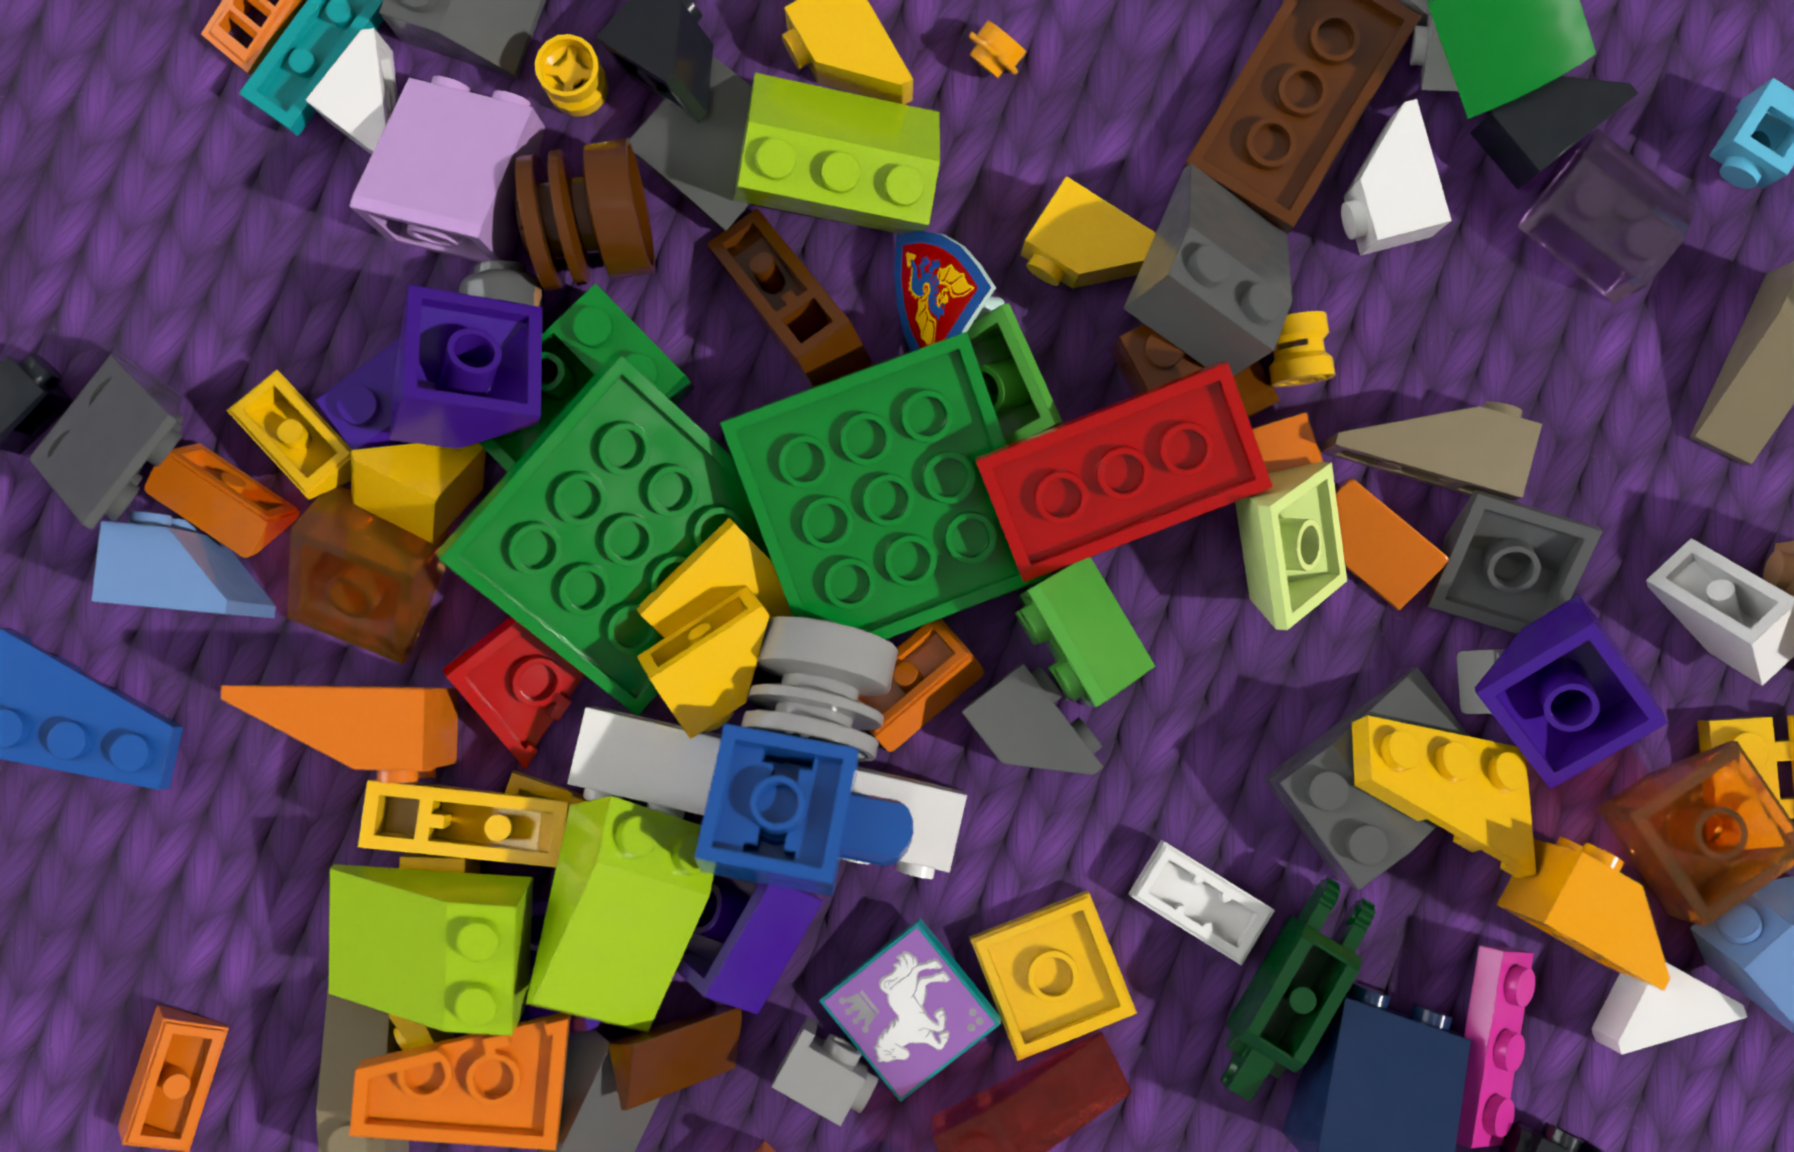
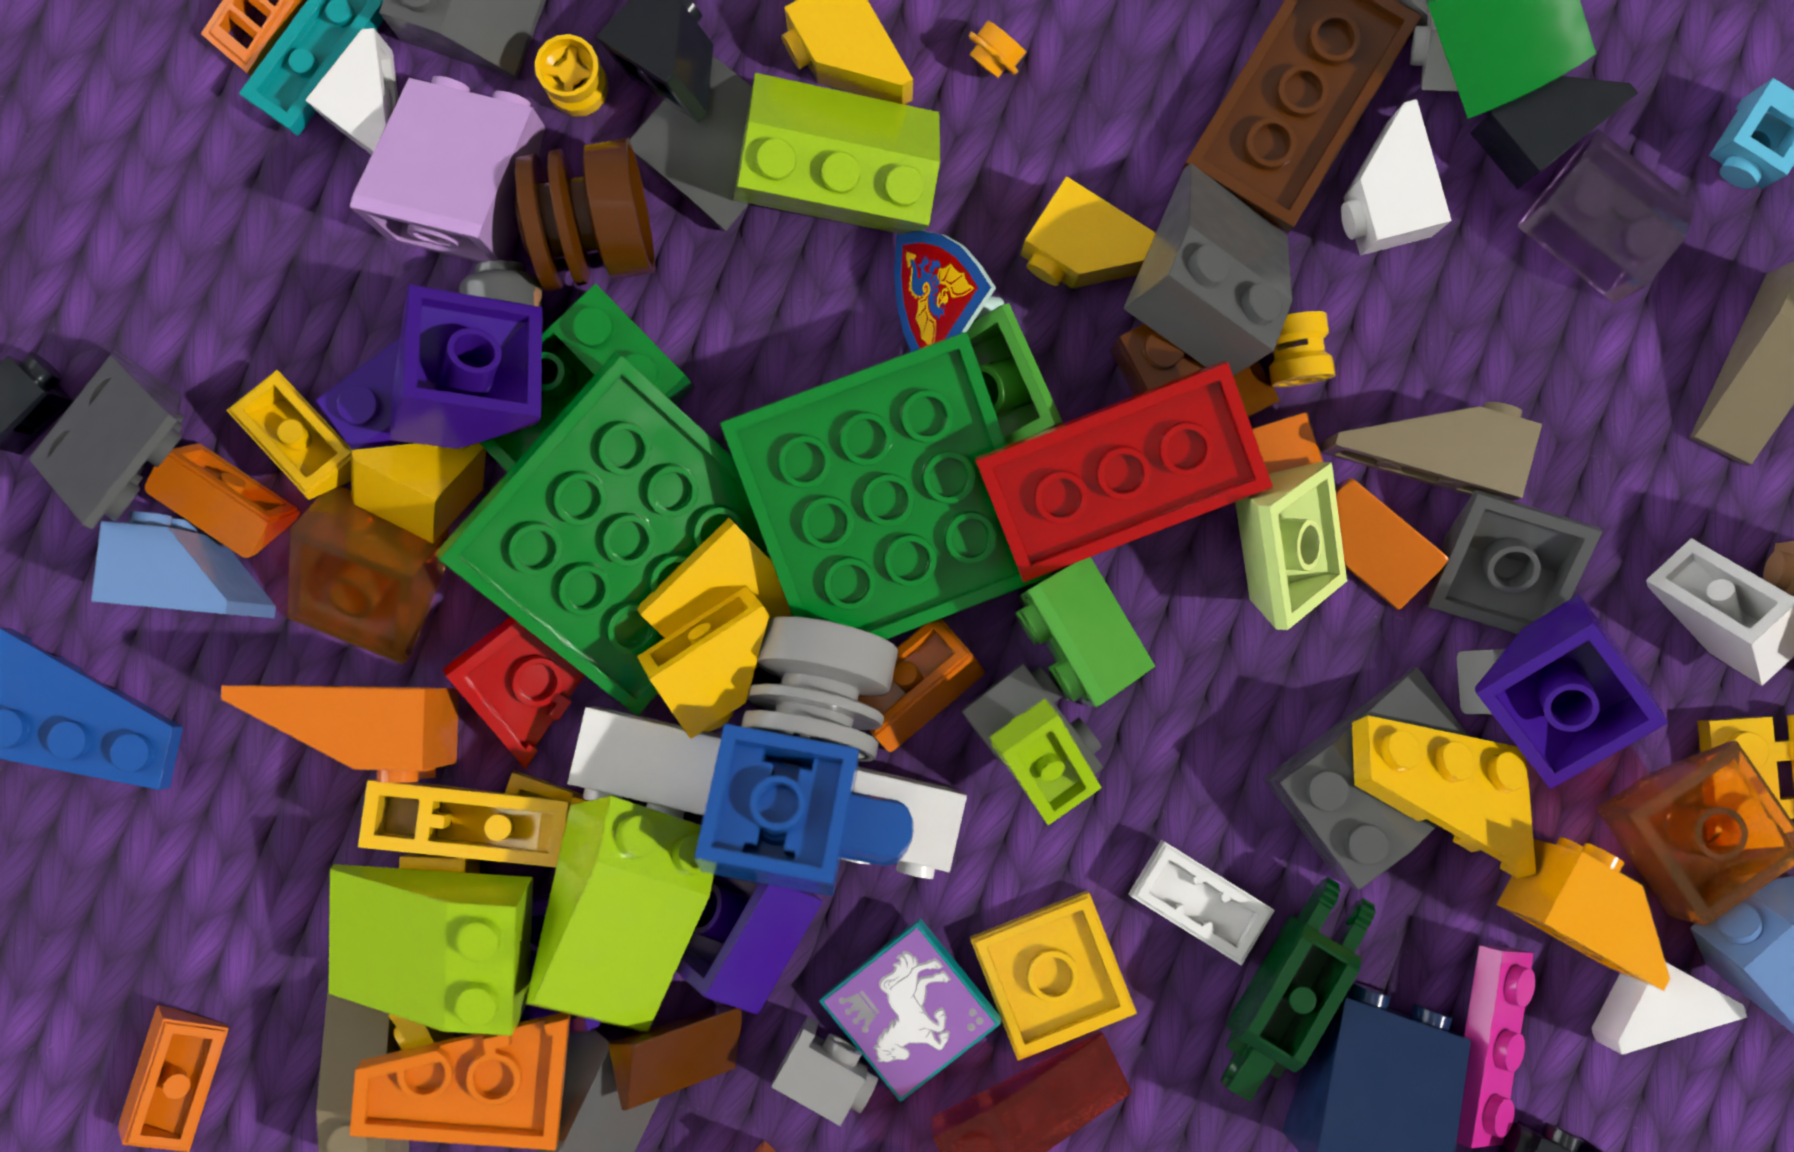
(789, 301): reddish brown slope -> none
(1045, 761): none -> lime slope

